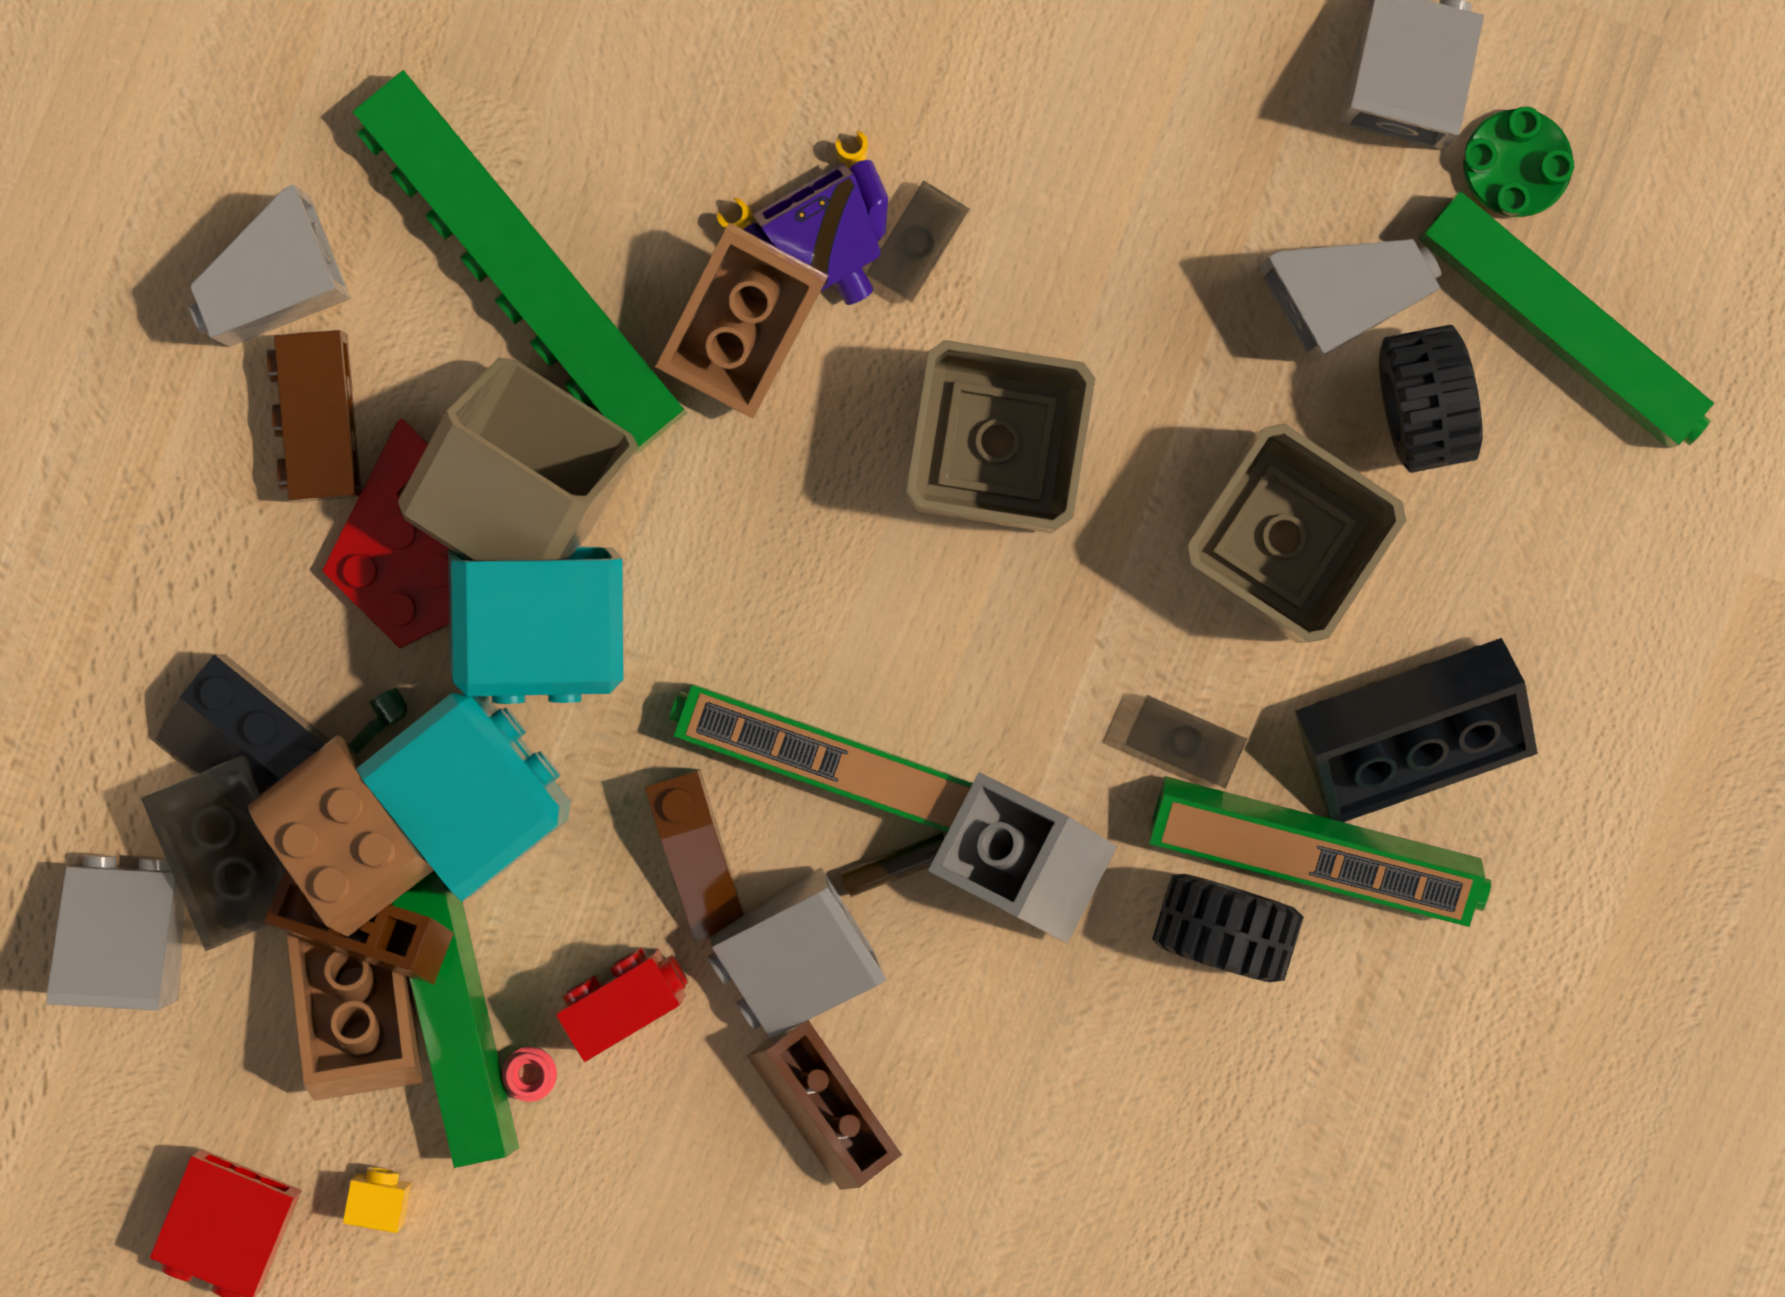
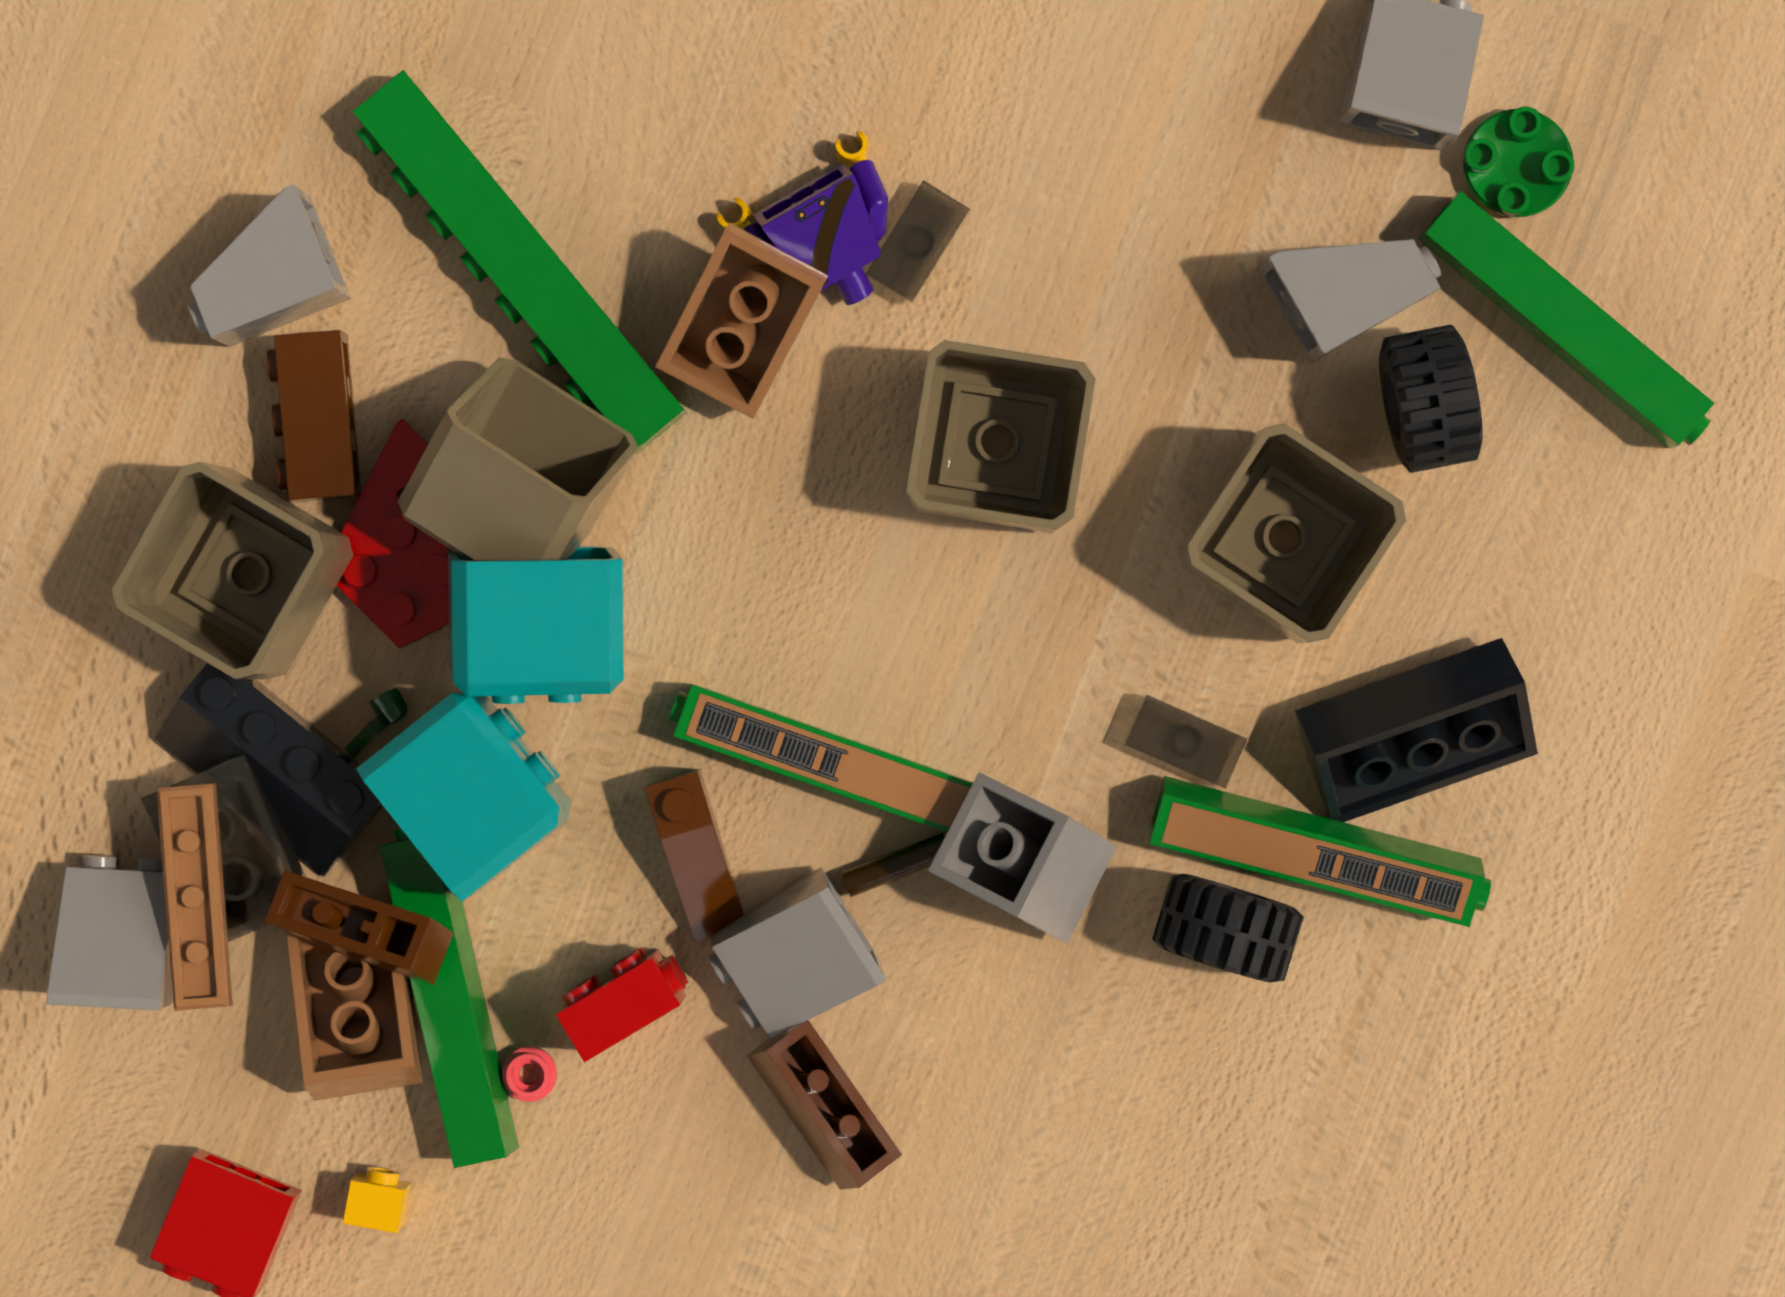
(188, 565): none -> dark tan plate
(194, 897): none -> medium nougat tile
(337, 838): medium nougat brick -> none

